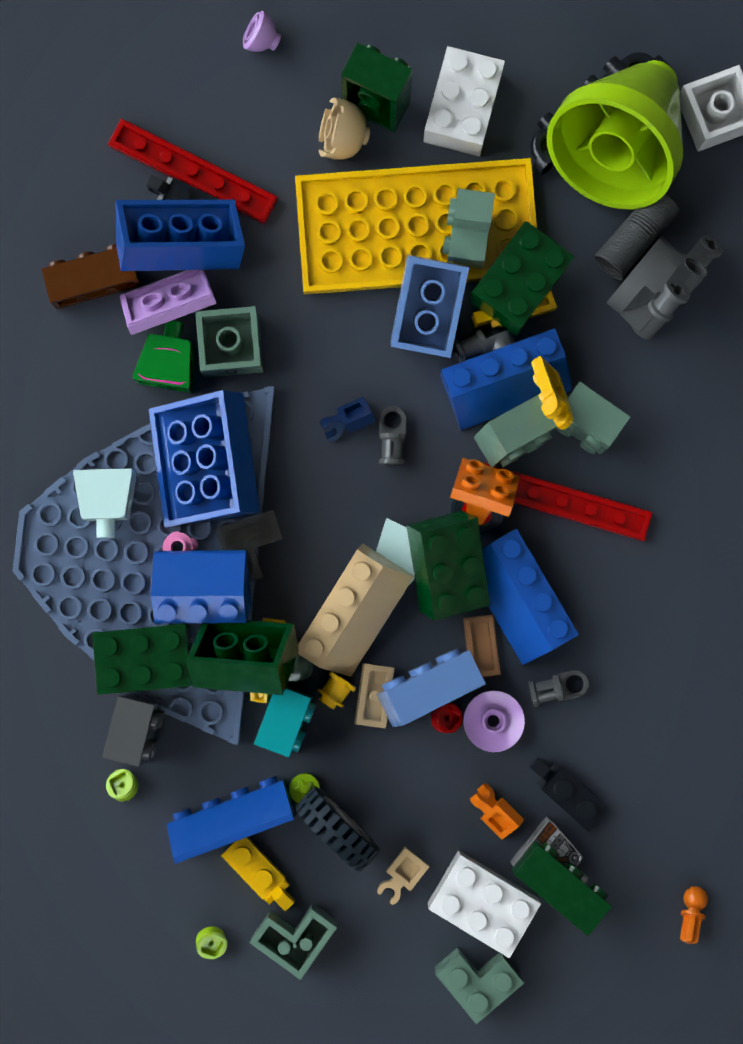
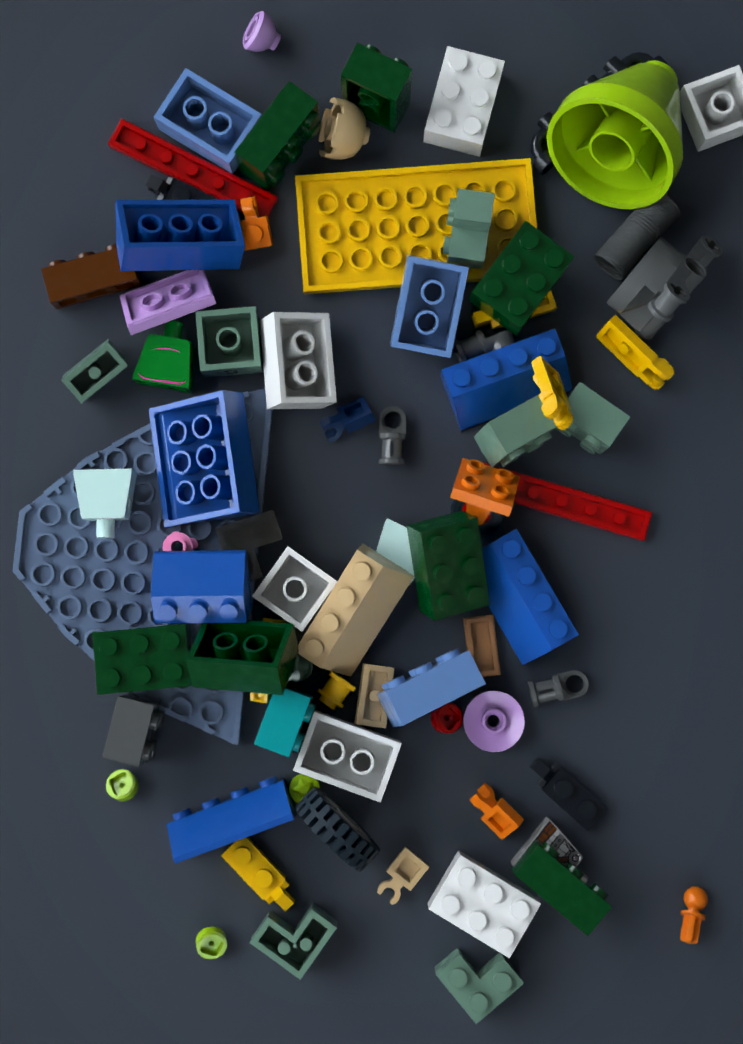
(94, 370): none -> sand green brick
(206, 119): none -> medium blue brick
(255, 229): none -> orange plate
(278, 136): none -> dark green brick
(295, 589): none -> white brick
(297, 360): none -> white brick
(347, 756): none -> white brick
(635, 353): none -> yellow hinge

